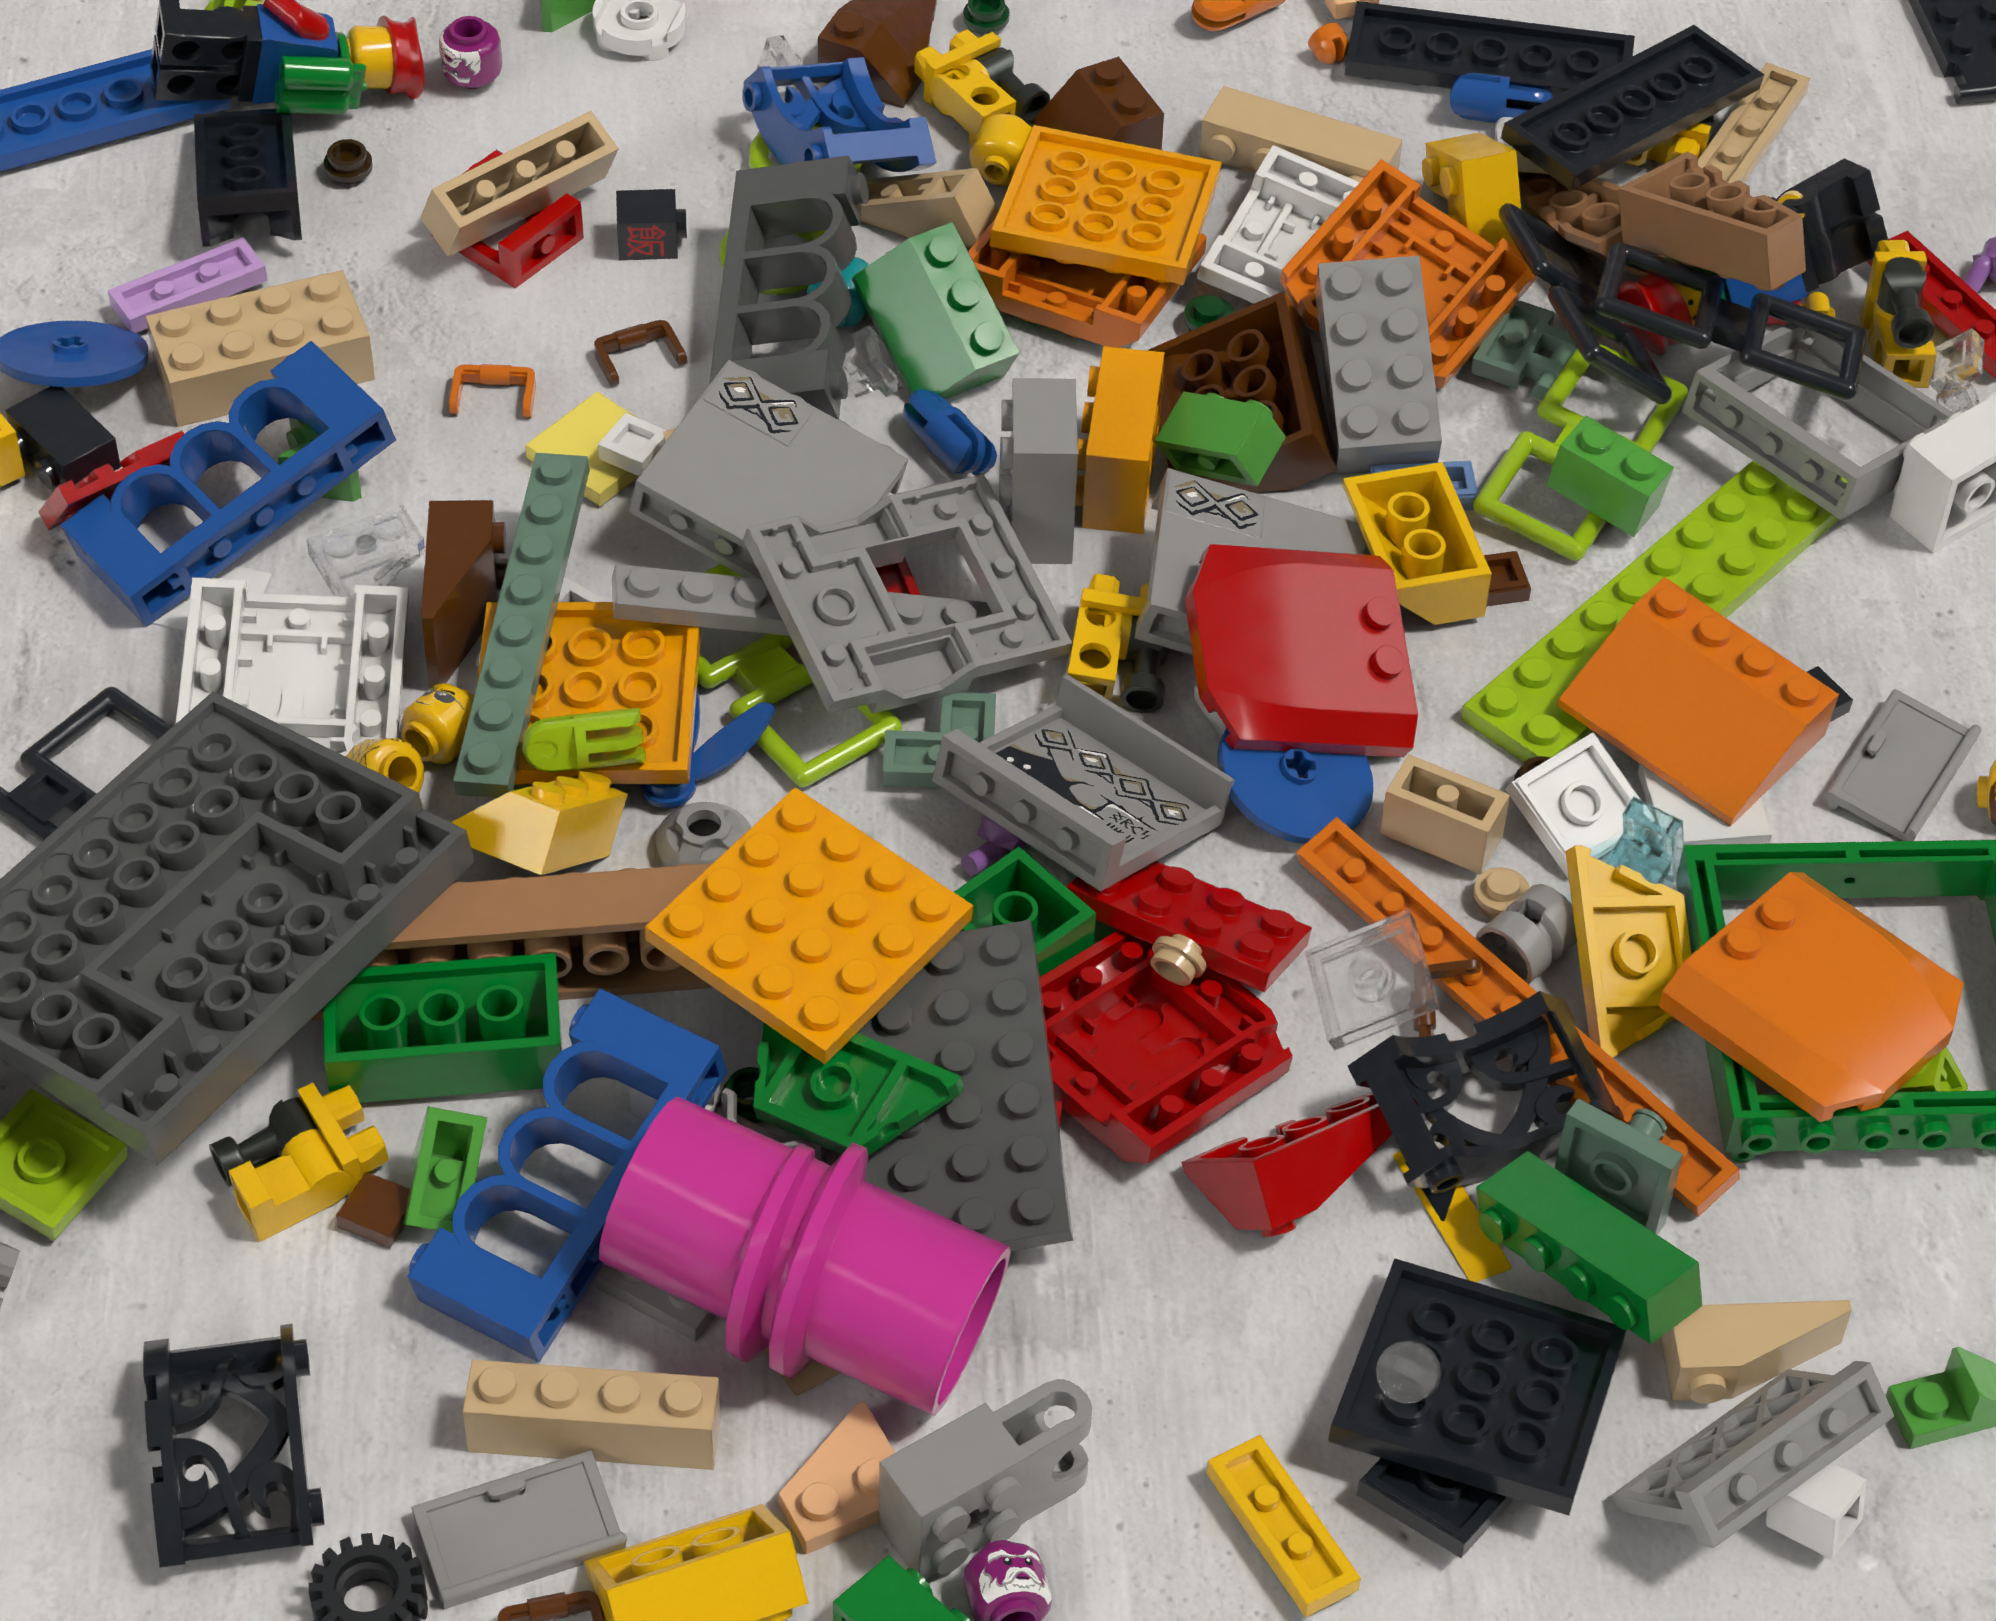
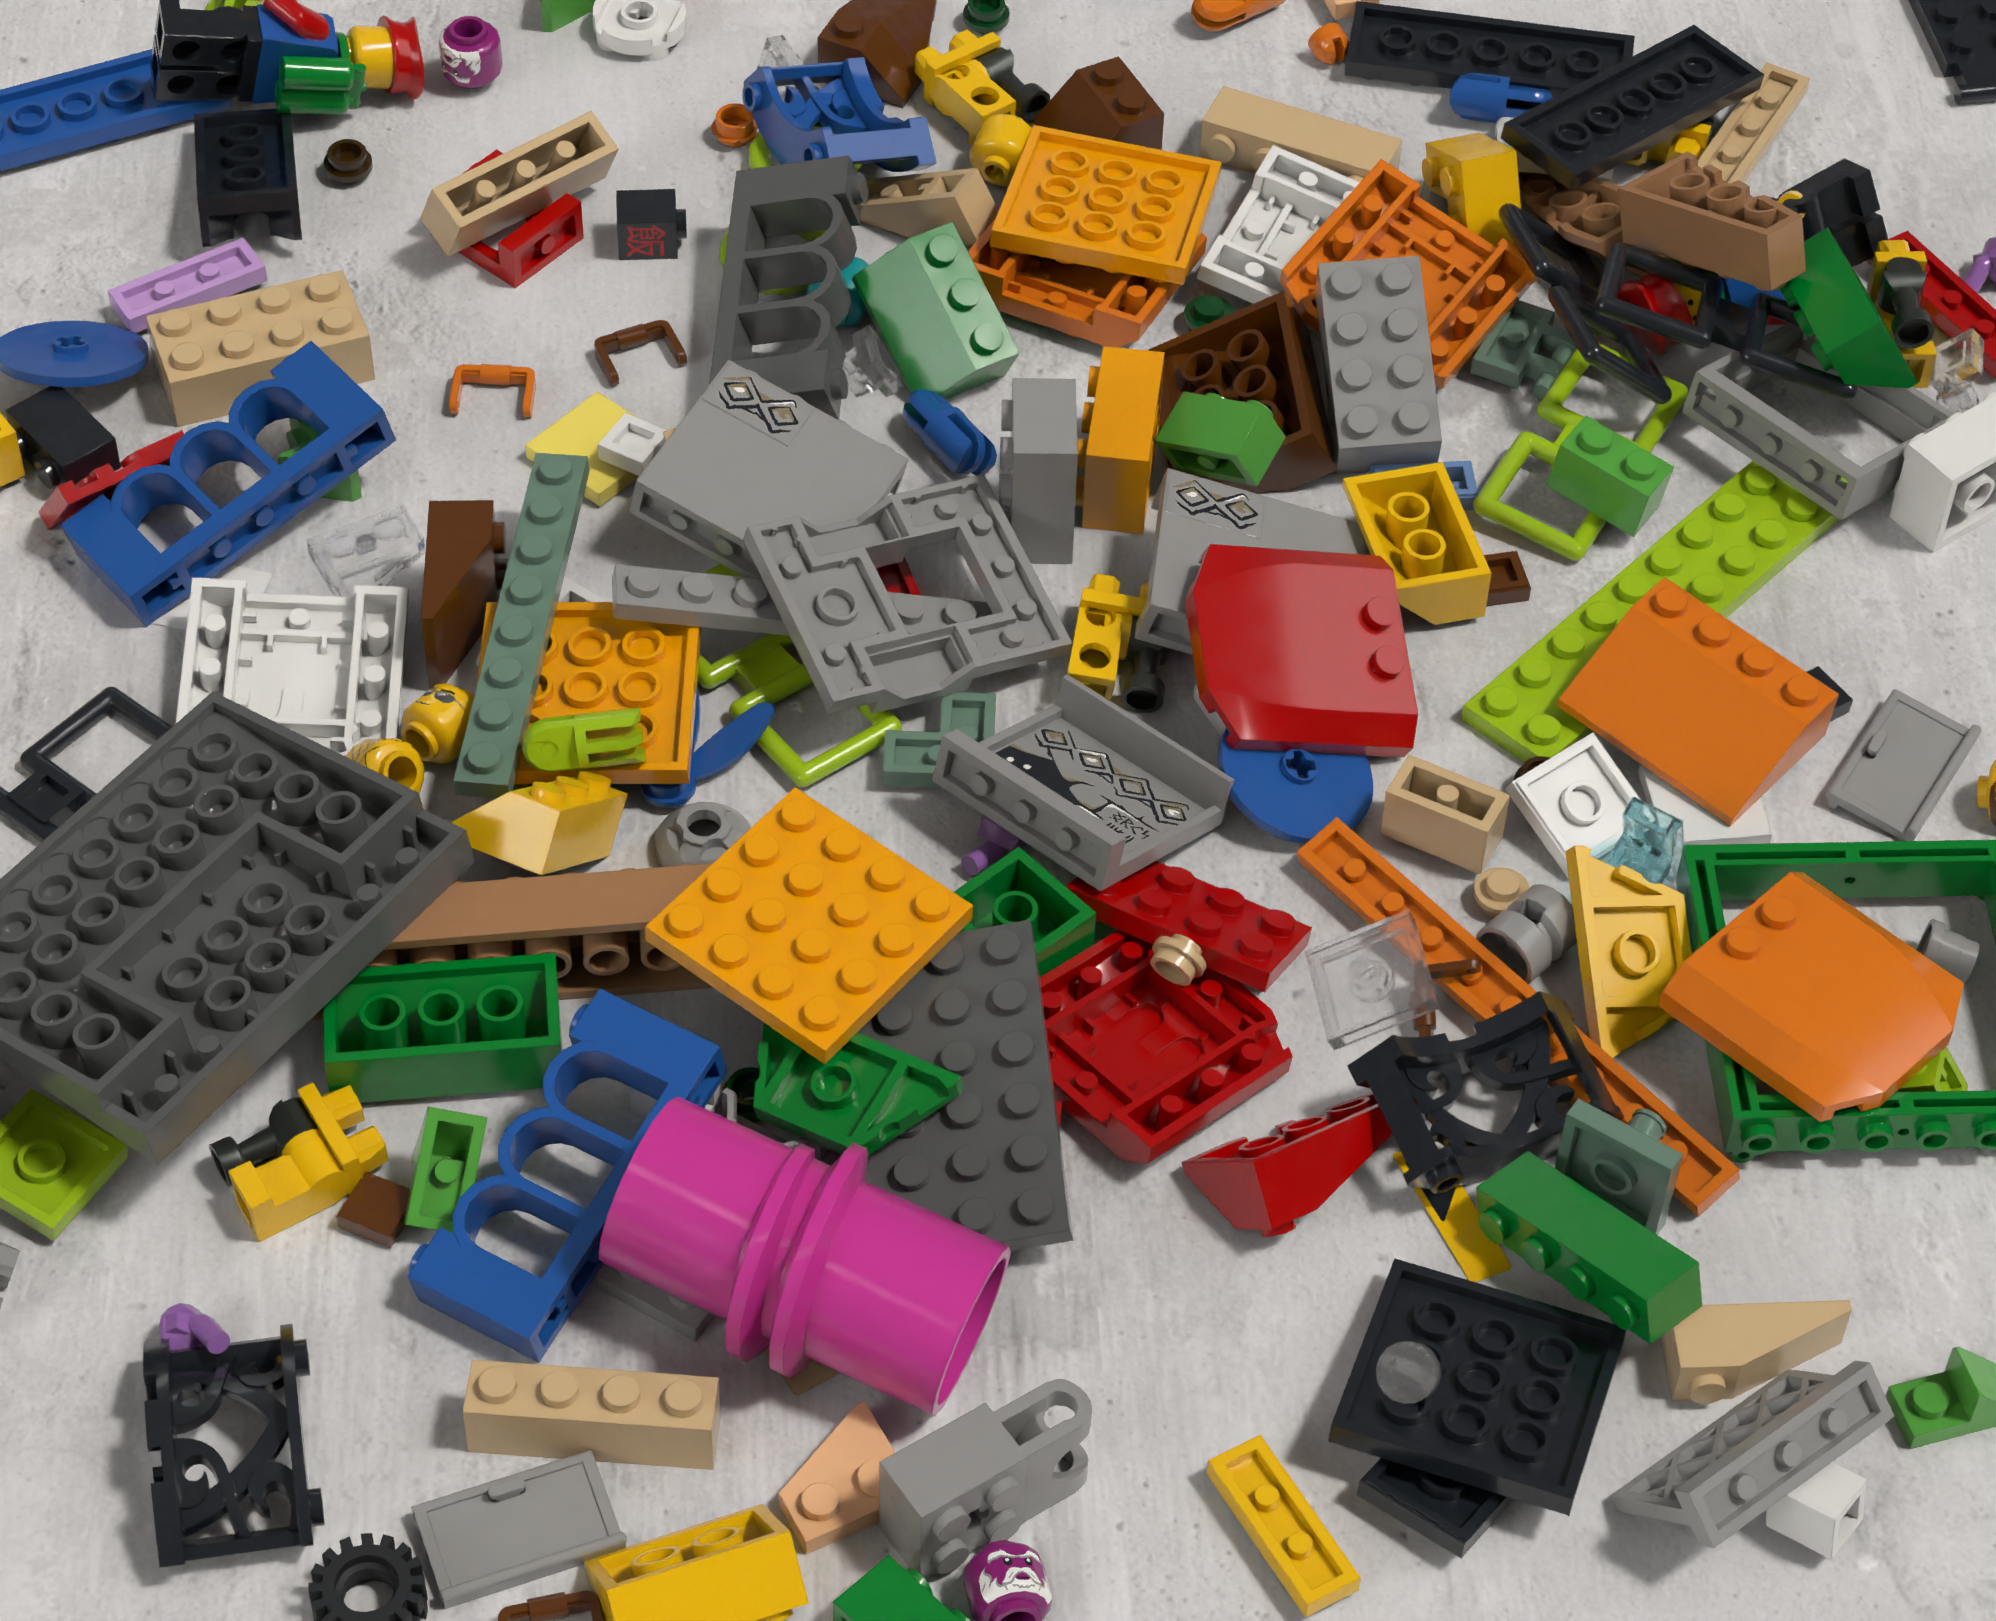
(190, 1328): none -> medium lavender plate
(734, 125): none -> orange plate
(1844, 319): none -> green slope
(1949, 949): none -> light grey piece

